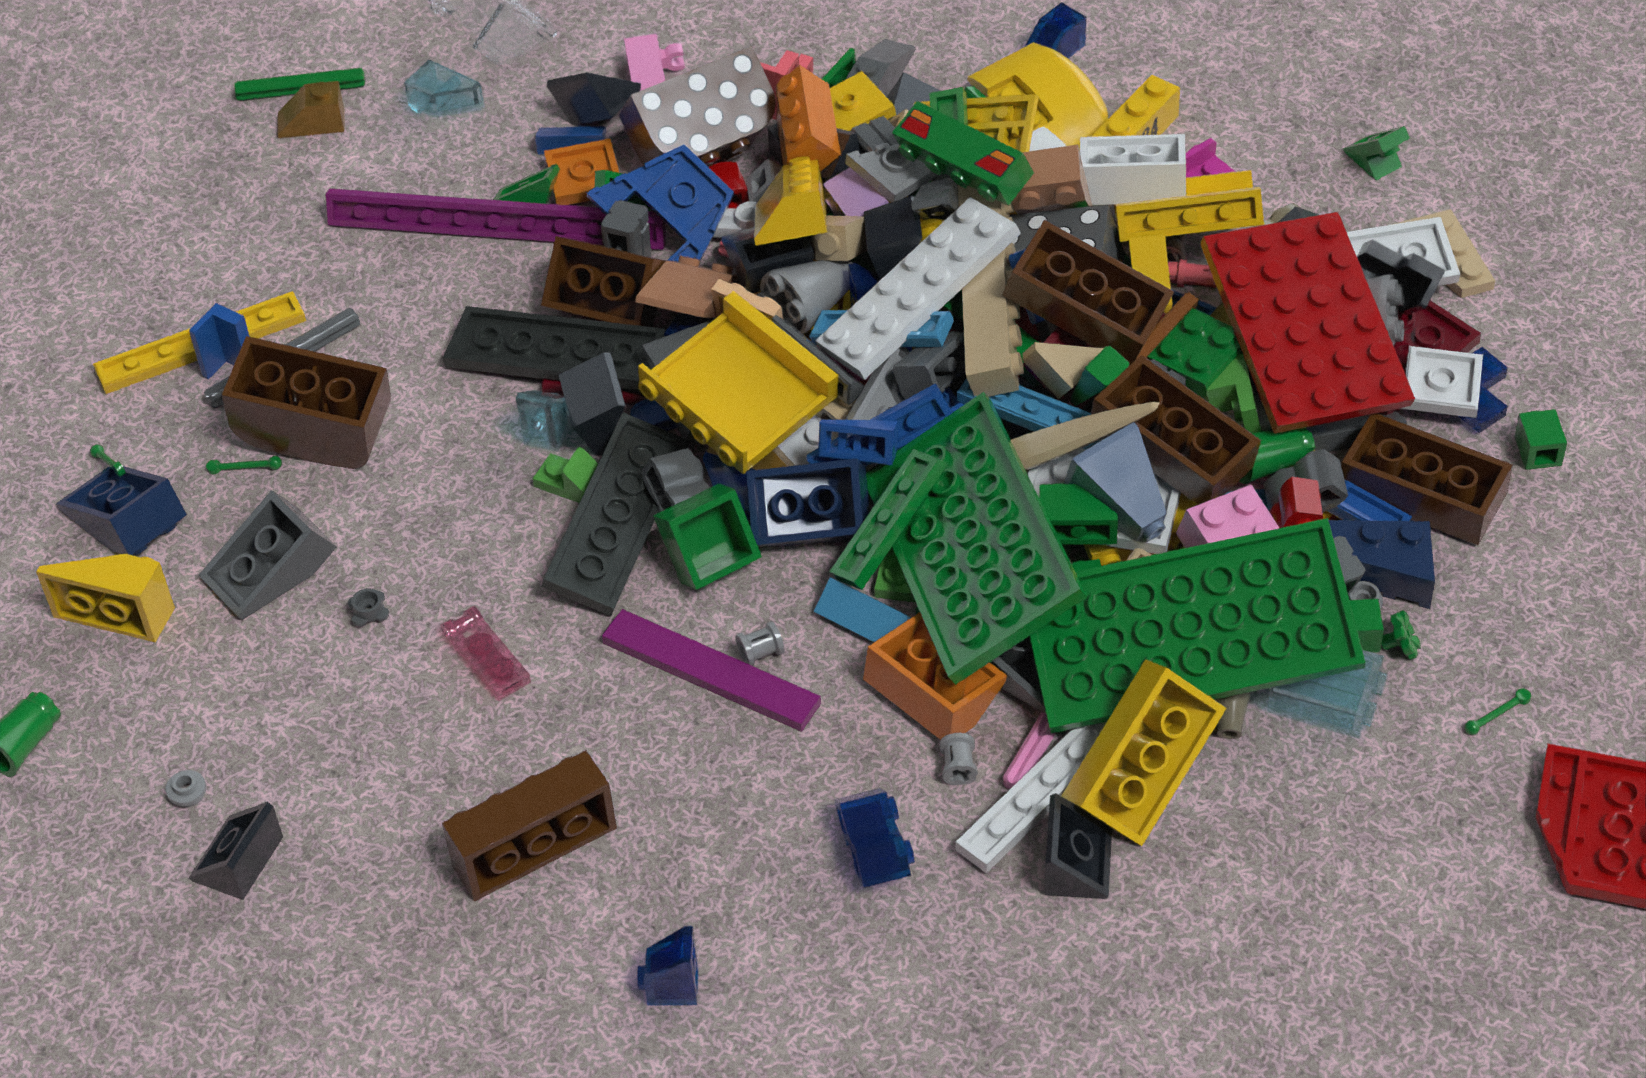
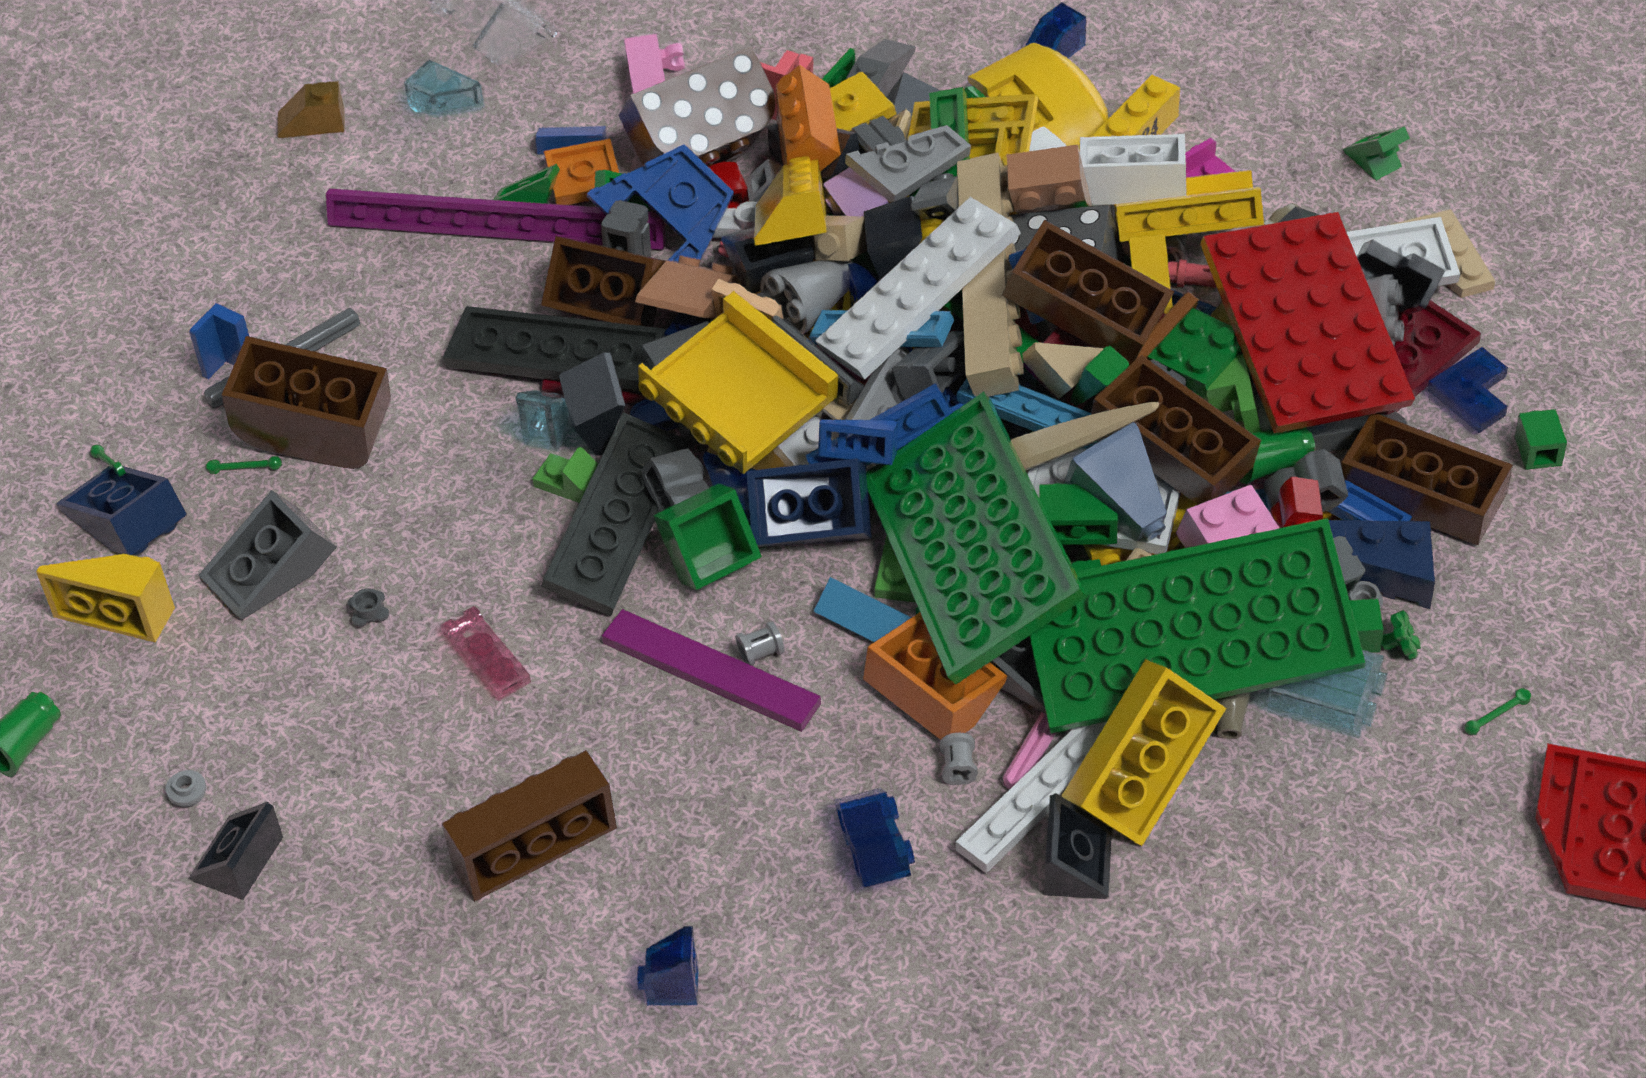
(178, 348): yellow tile -> none
(292, 84): green axle -> none
(591, 96): black slope -> none
(887, 519): green plate -> none
(962, 153): green brick -> none
(1444, 381): white tile -> none

